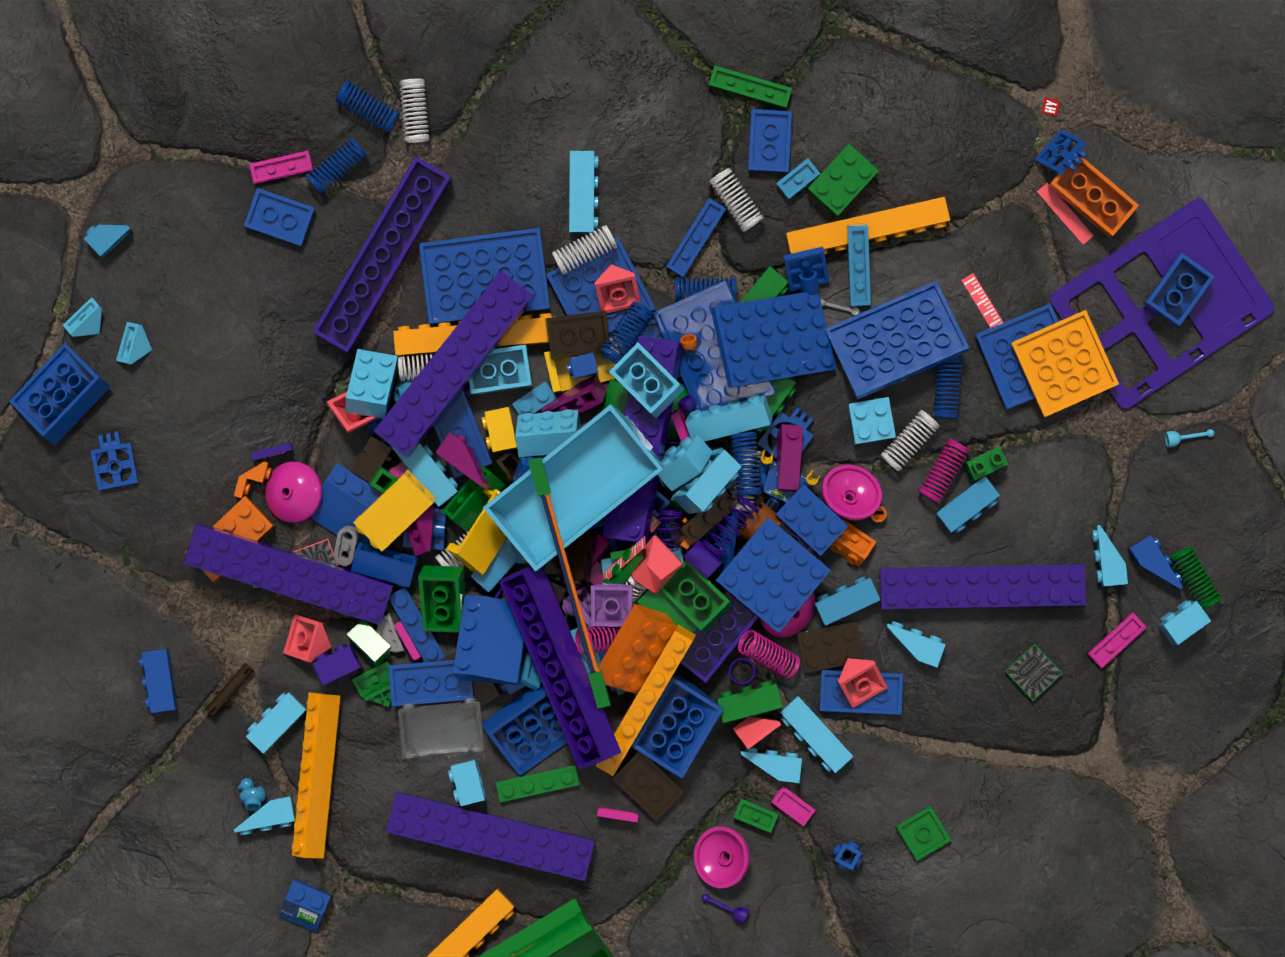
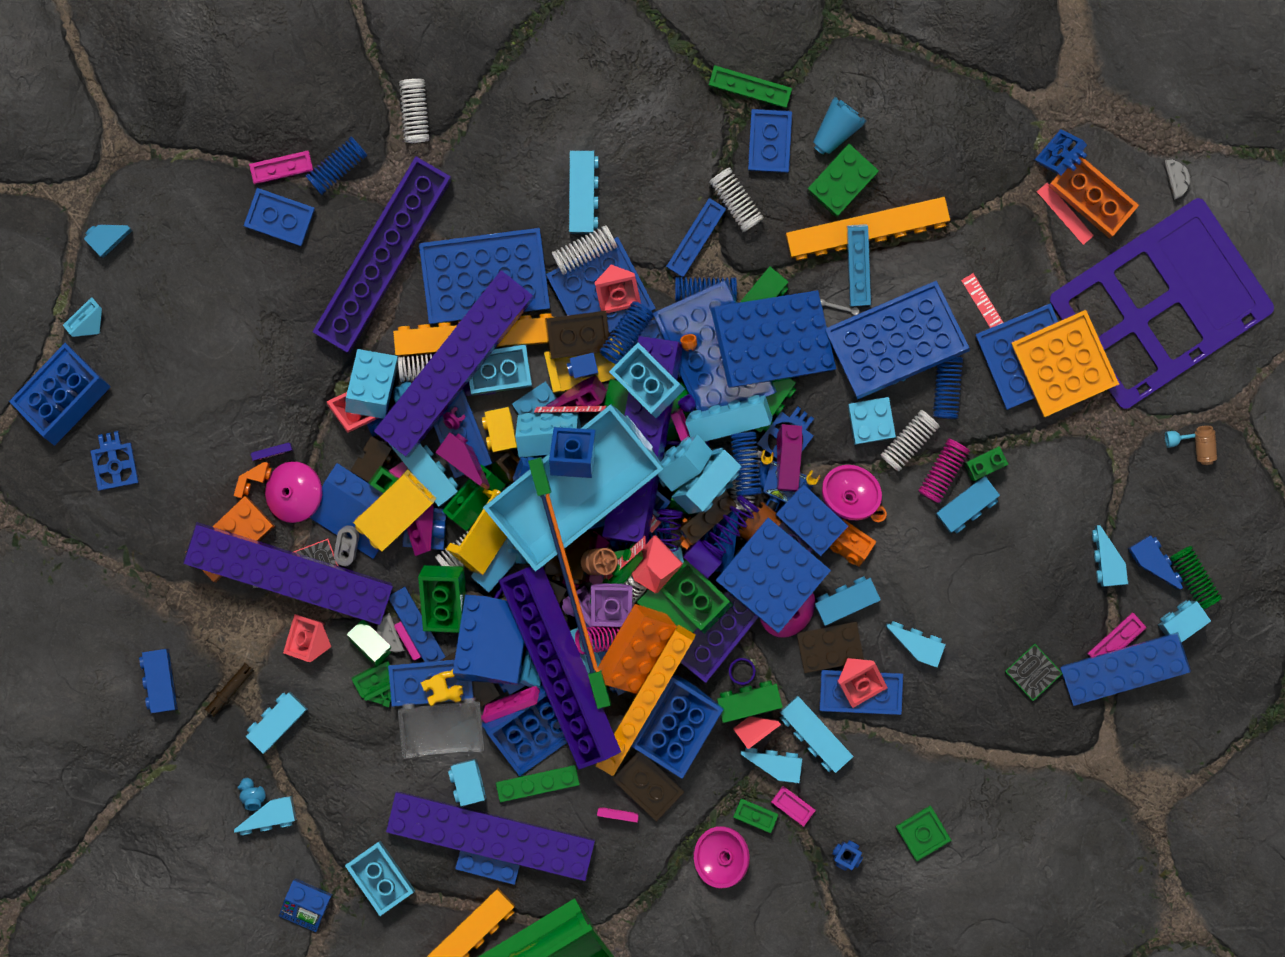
(133, 344): medium azure slope -> none
(316, 775): light orange brick -> none
(337, 664): dark purple brick -> none
(345, 92): blue piece -> none
(380, 878): none -> medium azure brick
(385, 564): blue brick -> none
(441, 690): none -> yellow animal
(451, 420): none -> magenta plate
(487, 867): none -> blue plate
(510, 704): none -> dark pink tile
(571, 409): none -> coral sticker
(572, 452): none -> blue slope
(599, 561): none -> nougat wheel
(739, 913): dark purple hinge -> none
(751, 647): dark pink piece -> none
(798, 178): dark azure plate -> none
(806, 270): blue plate -> none
(837, 126): none -> dark azure cone
(982, 586): dark purple brick -> none
(1050, 106): red sticker -> none
(1125, 668): none -> blue plate
(1178, 177): none -> light grey plate
(1179, 290): blue brick -> none
(1205, 445): none -> medium nougat head

